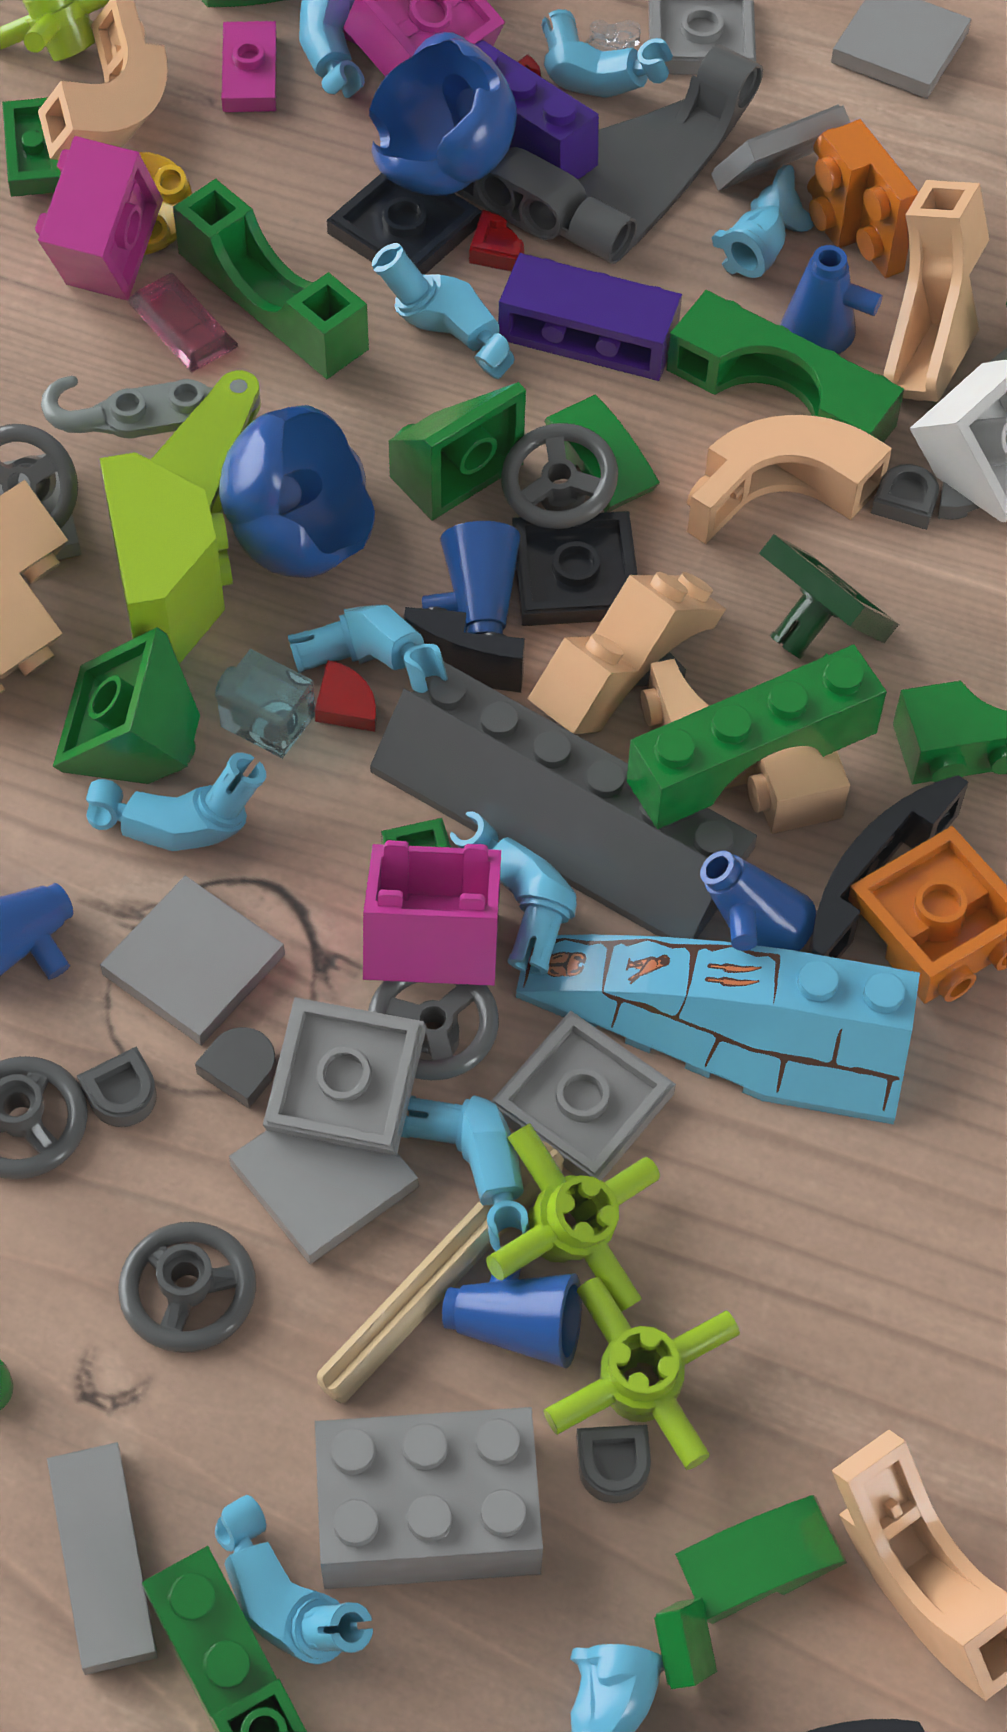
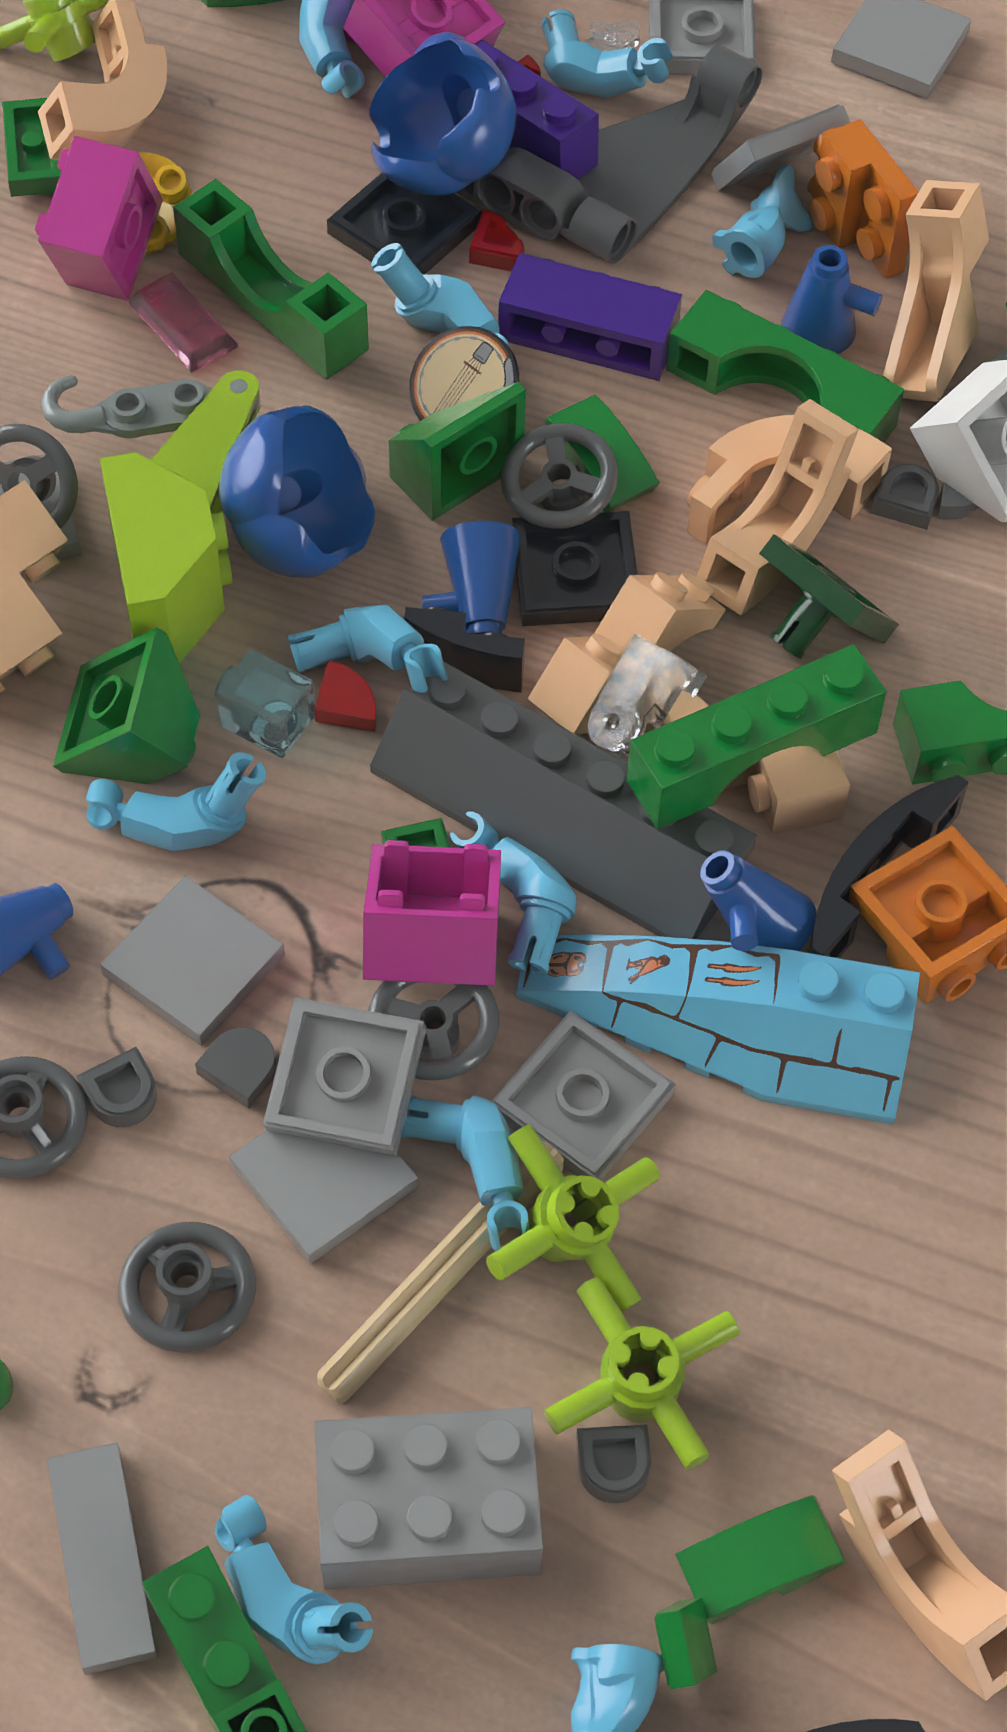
(249, 66): dark pink plate -> none
(459, 368): none -> tan piece
(521, 1315): blue piece -> none
(640, 695): none -> clear leg
(790, 505): none -> light nougat arch

